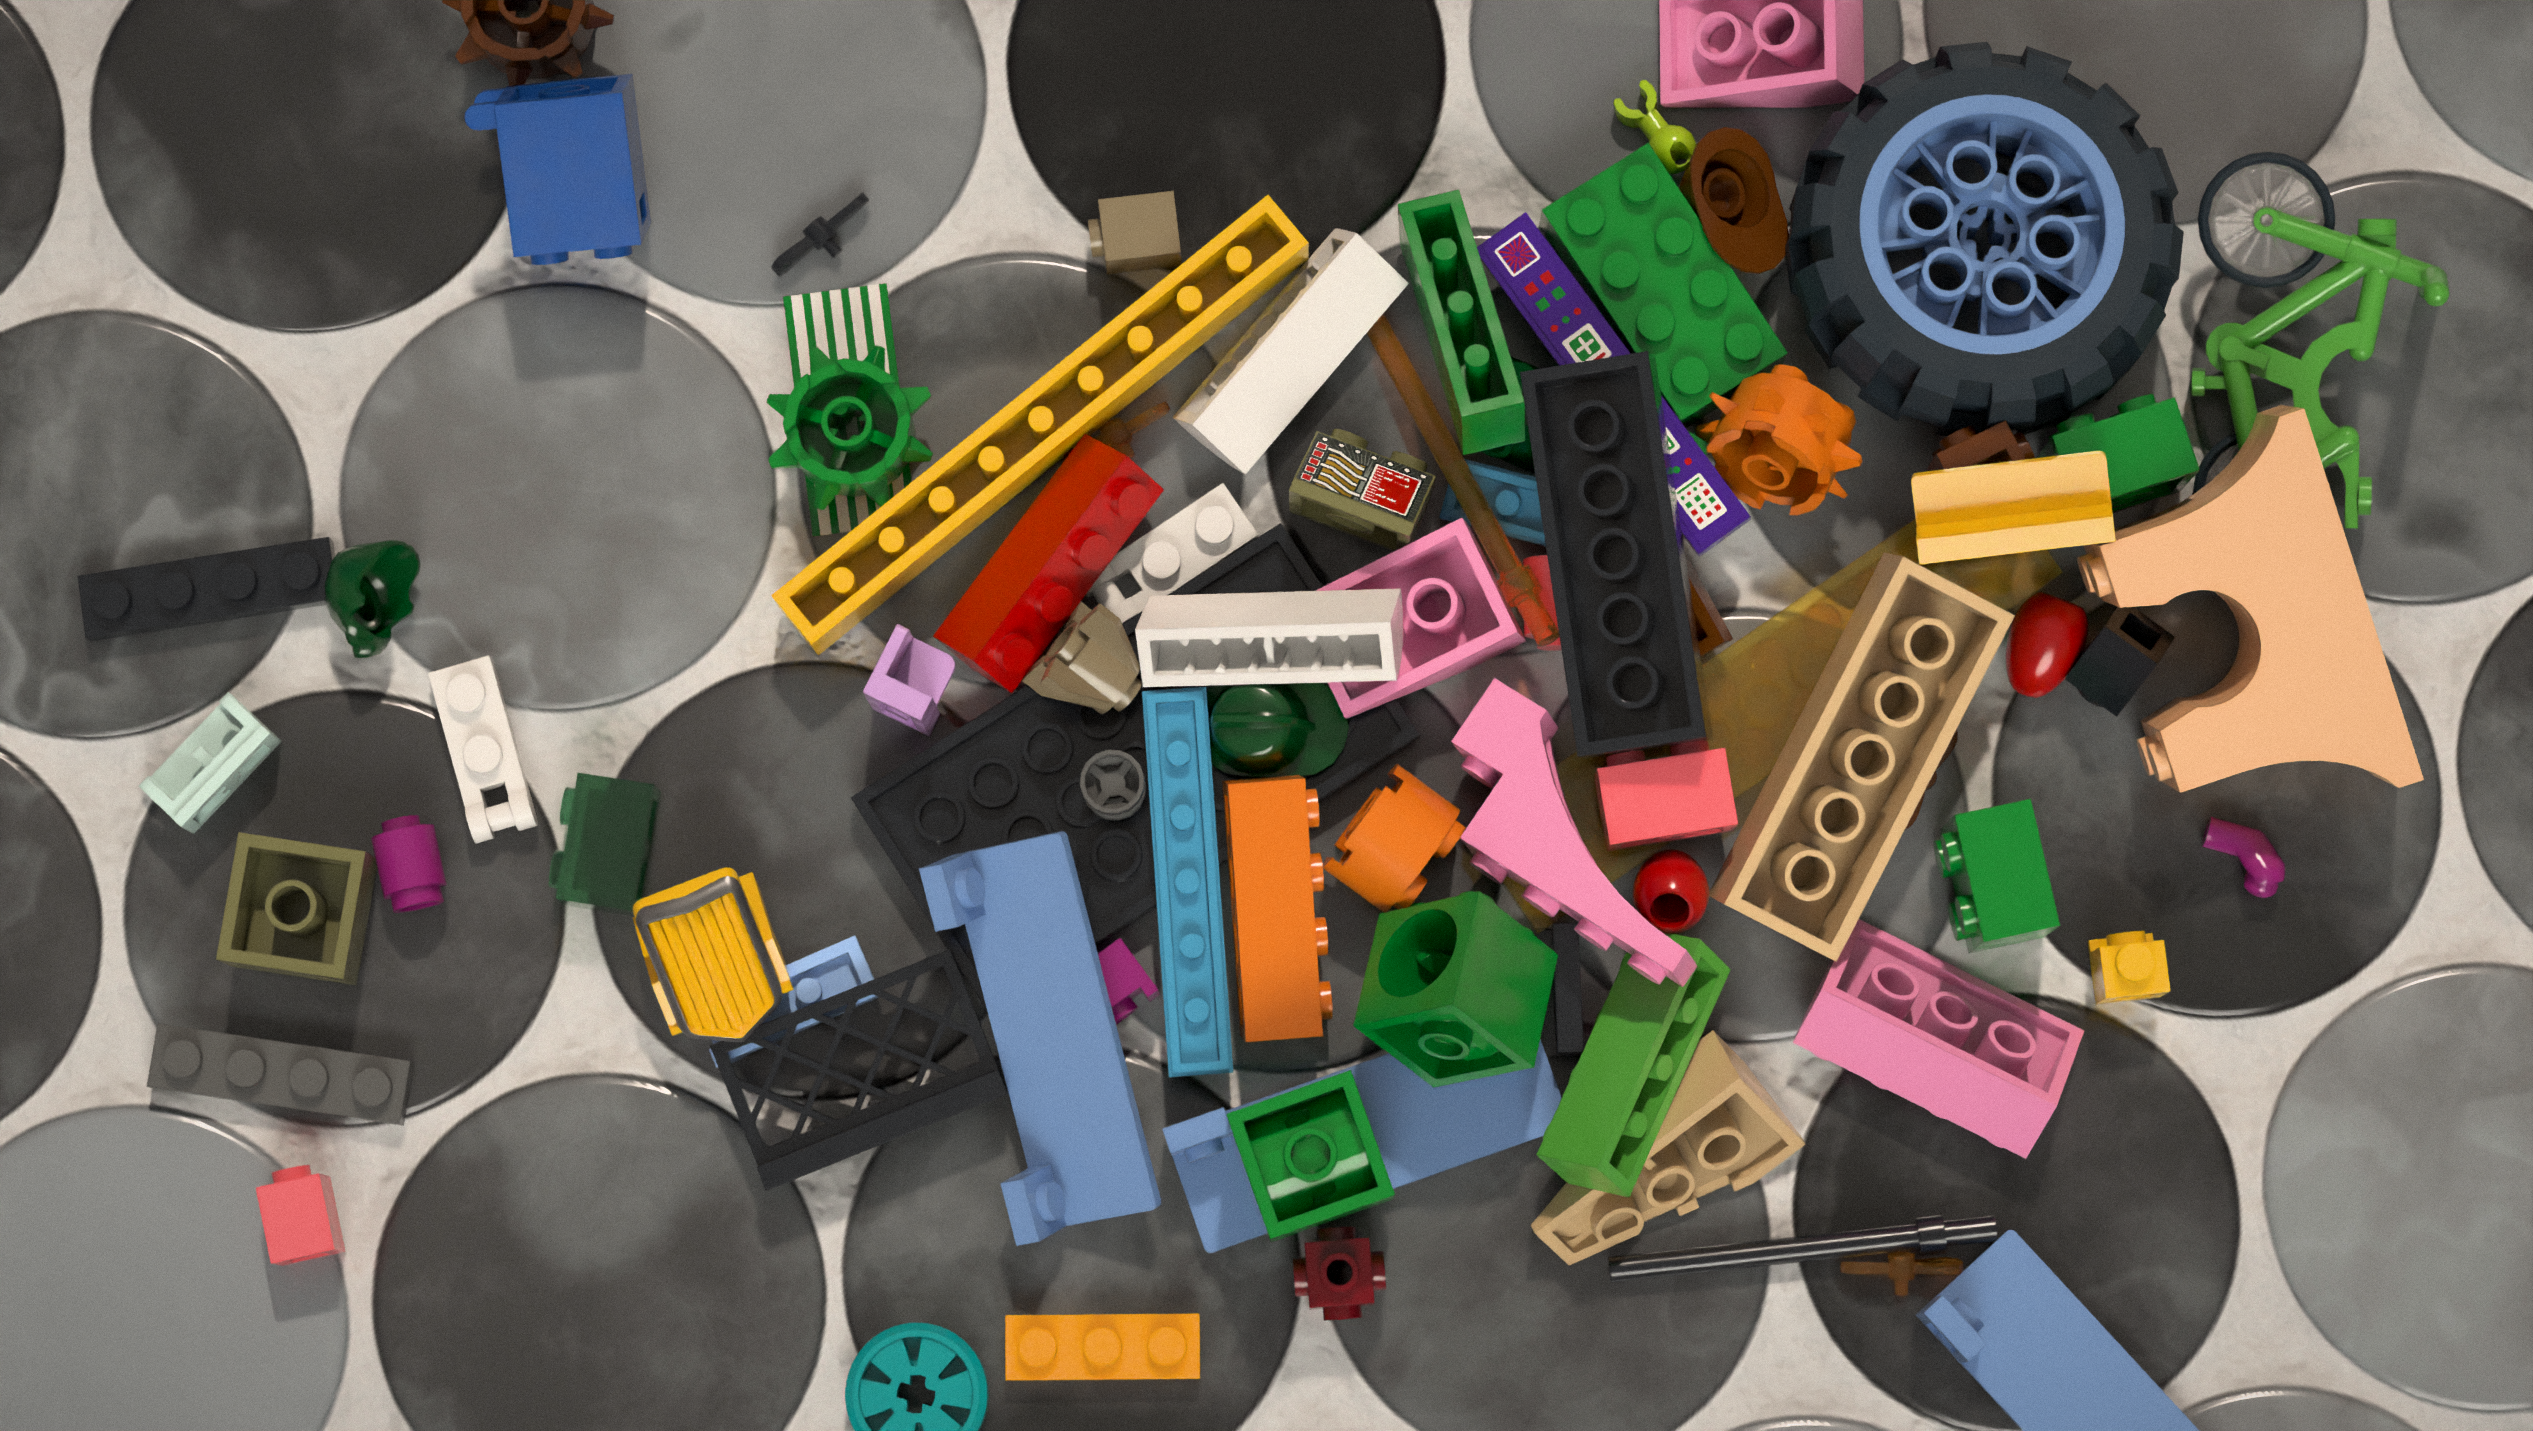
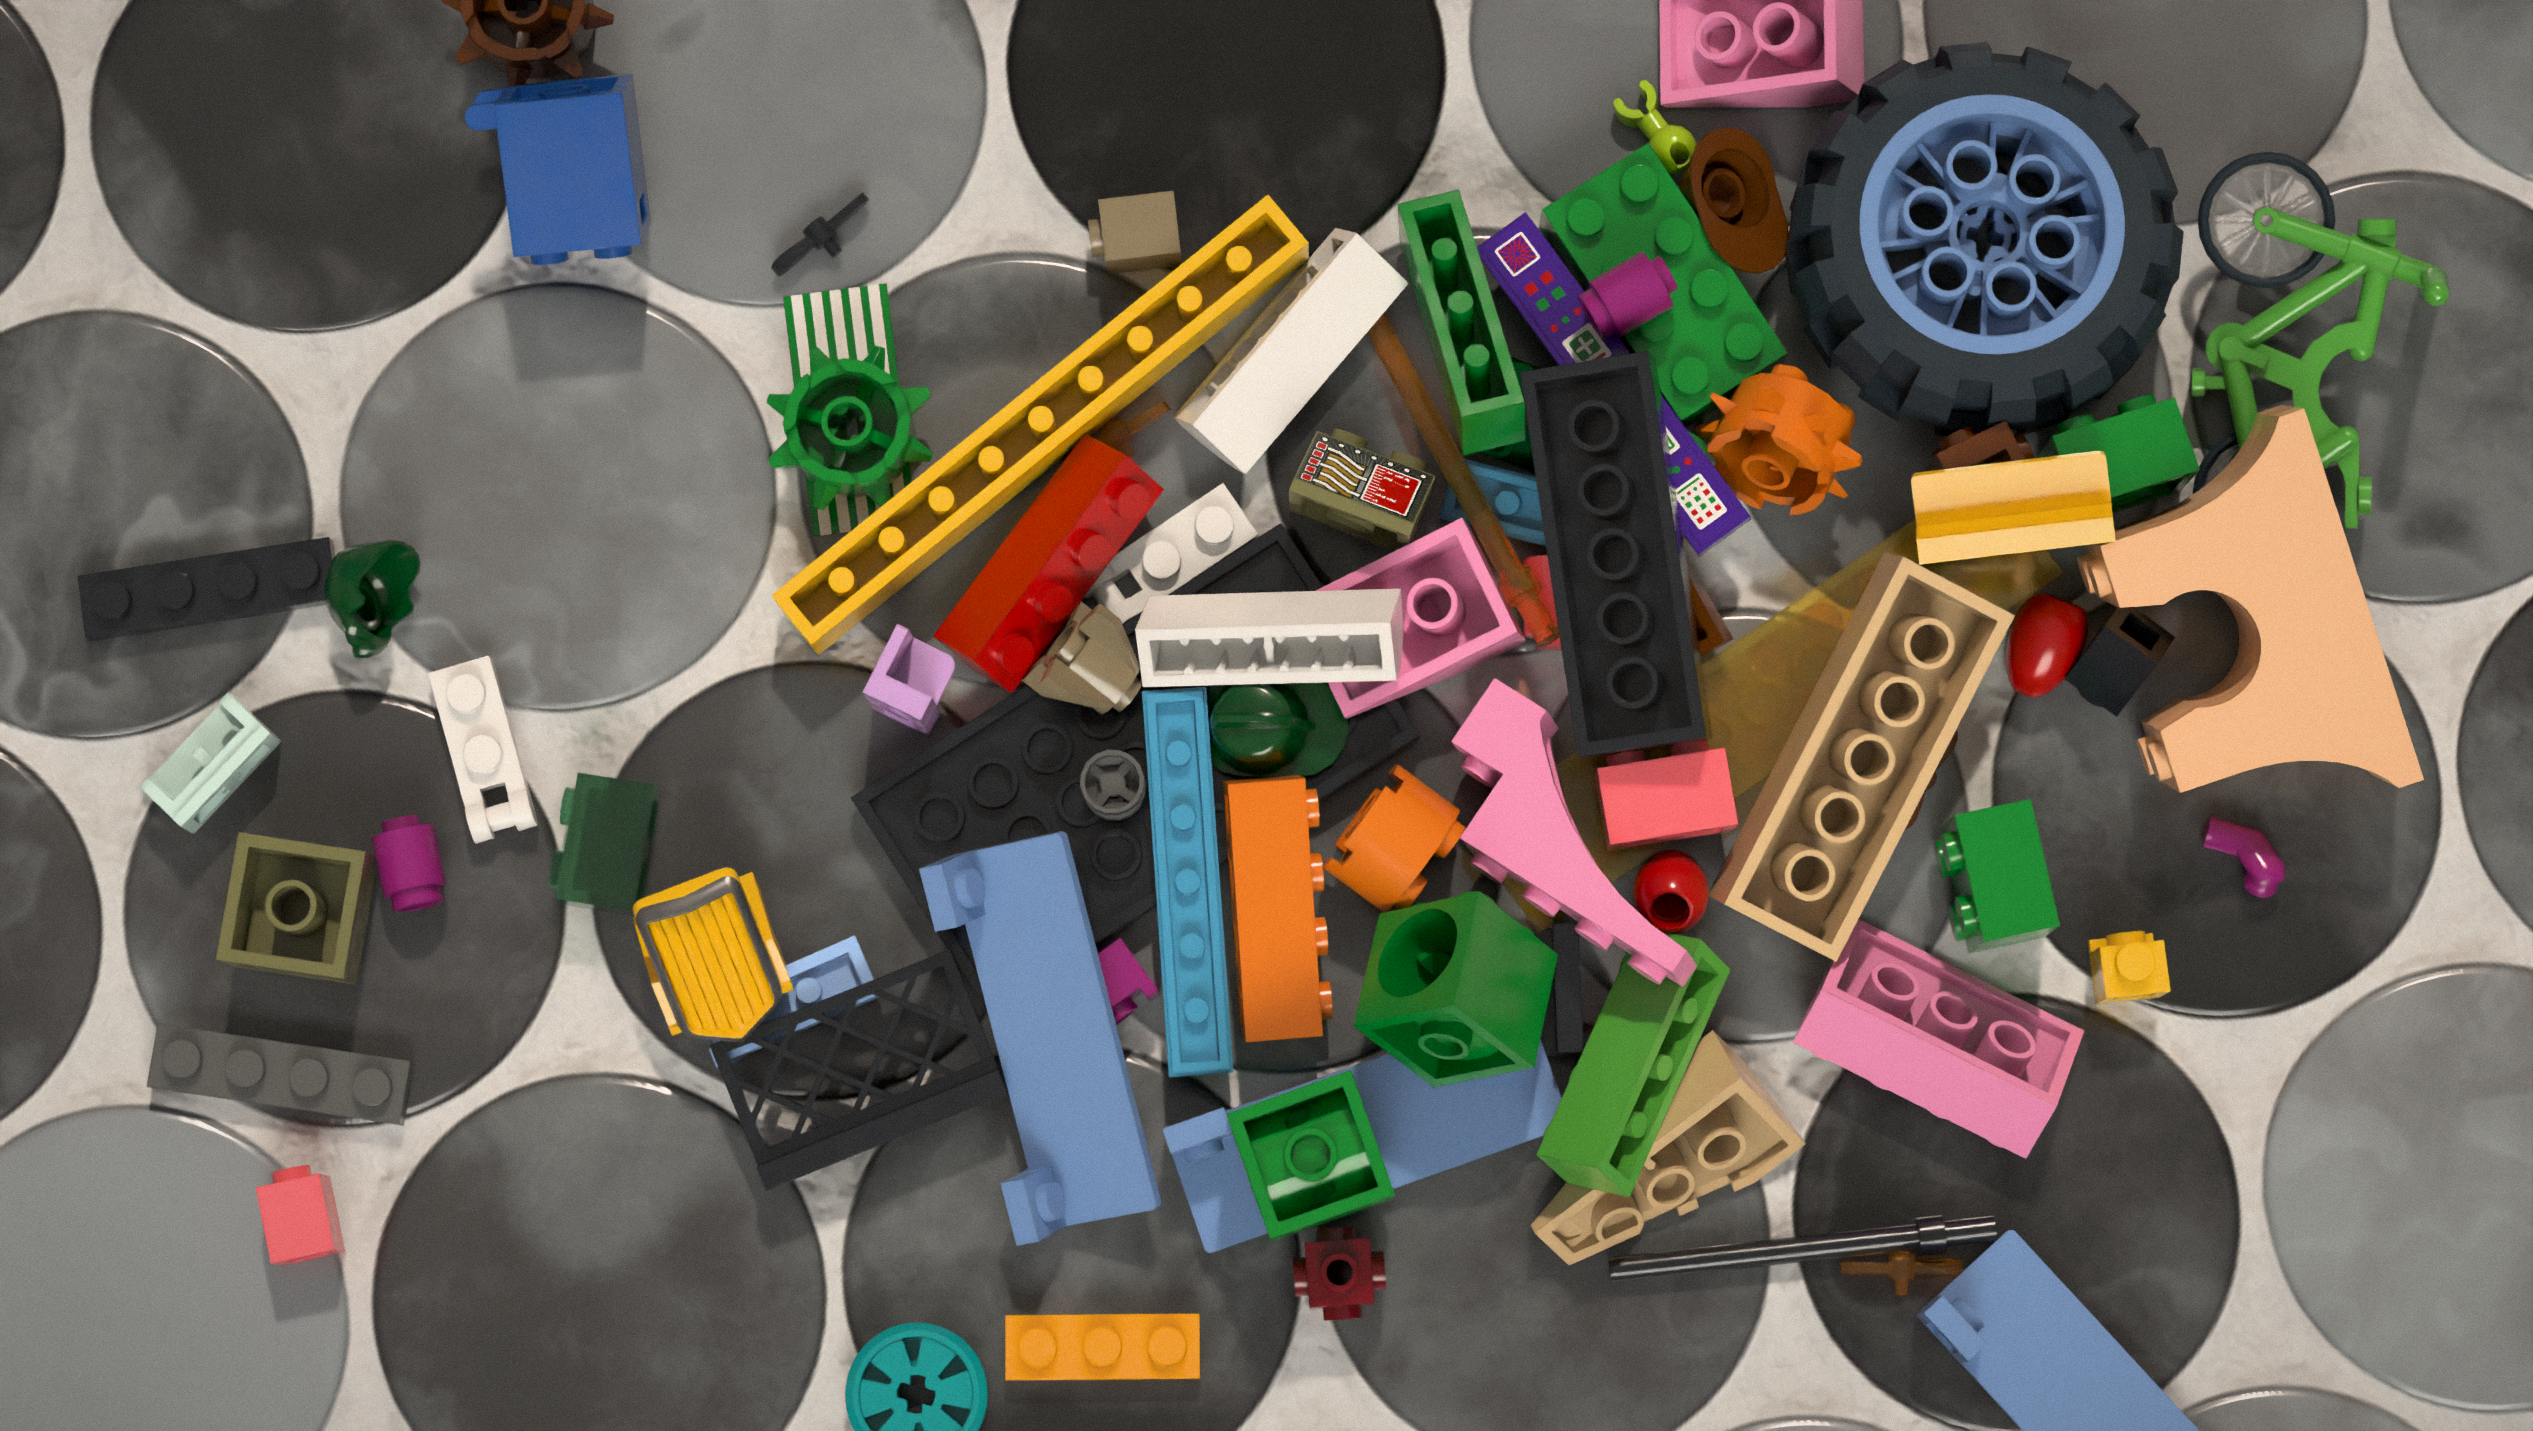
(1628, 295): none -> magenta brick

